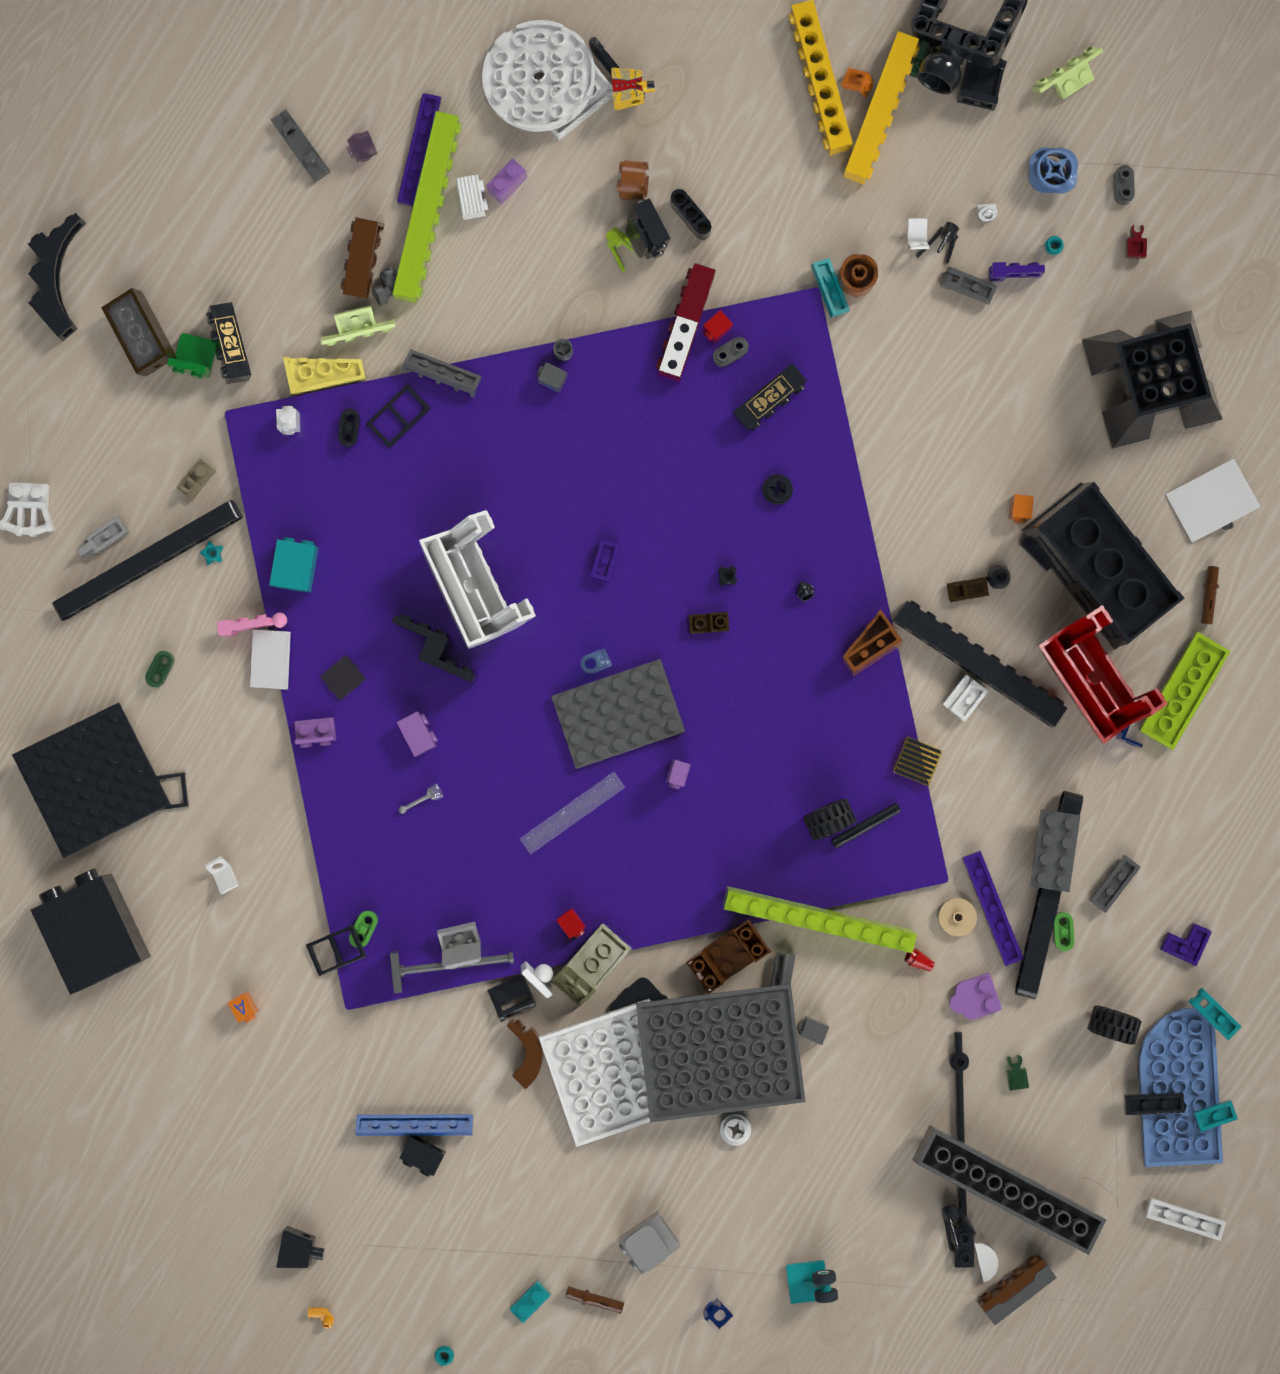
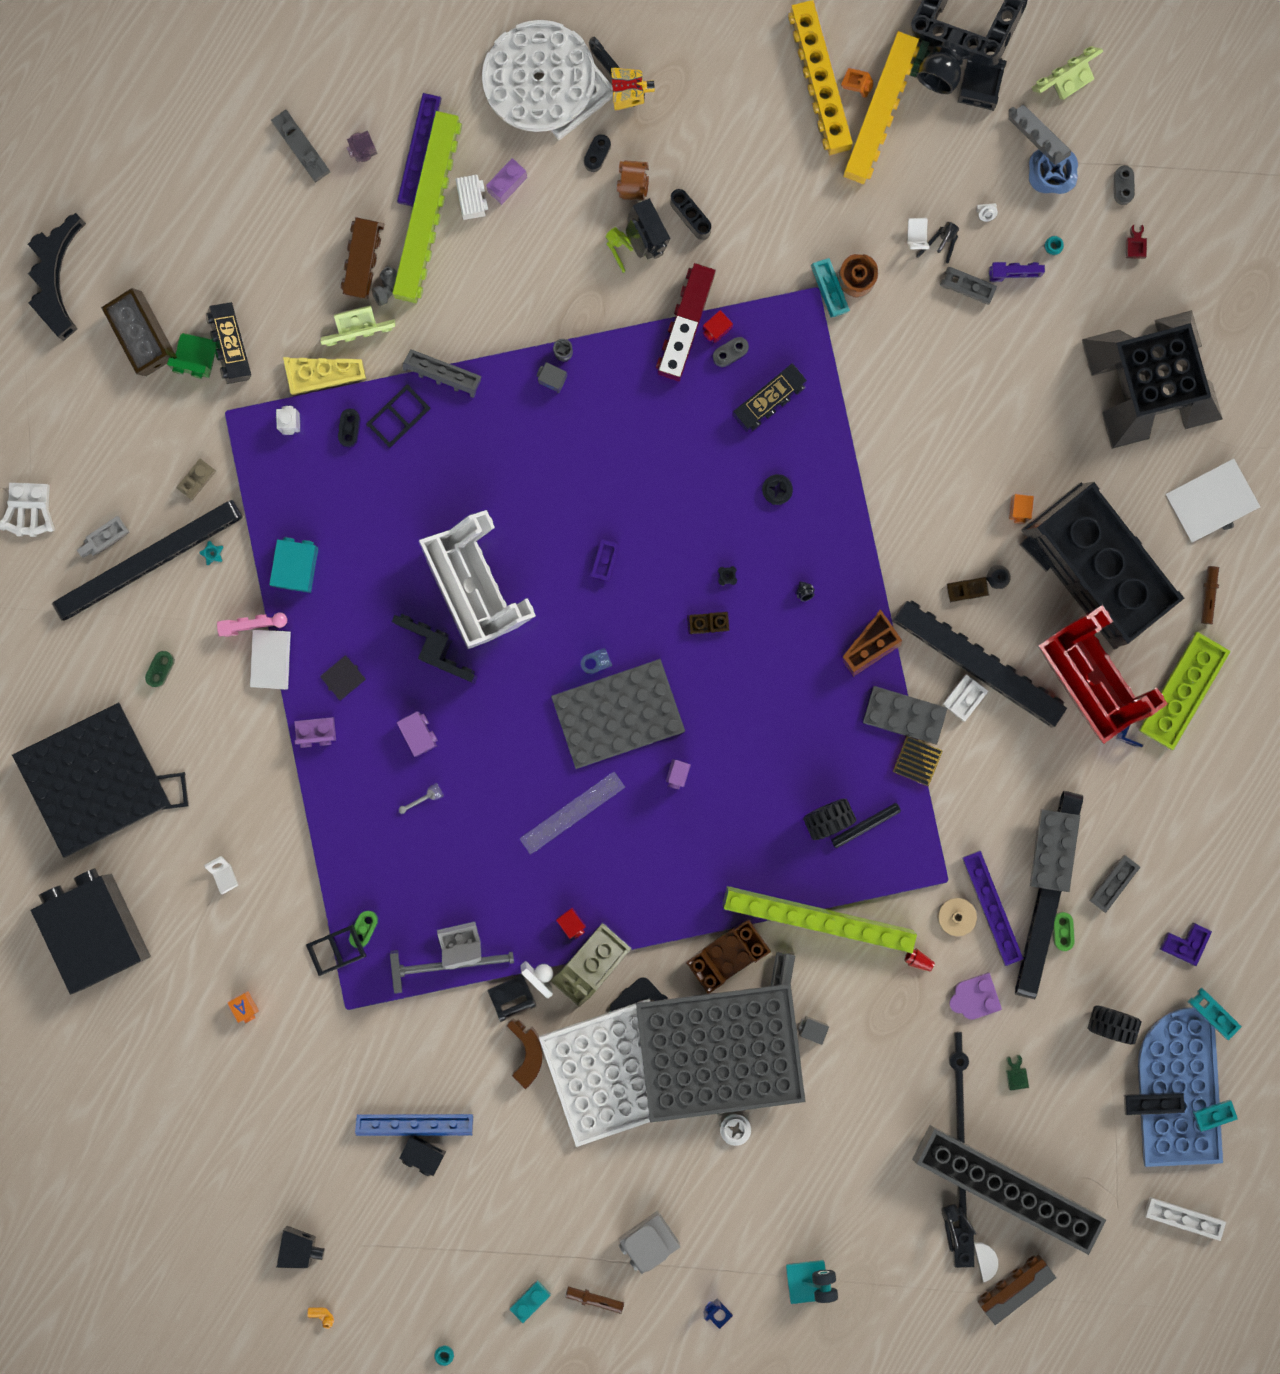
(597, 152): none -> black plate
(905, 715): none -> dark grey plate
(1039, 134): none -> dark grey hinge

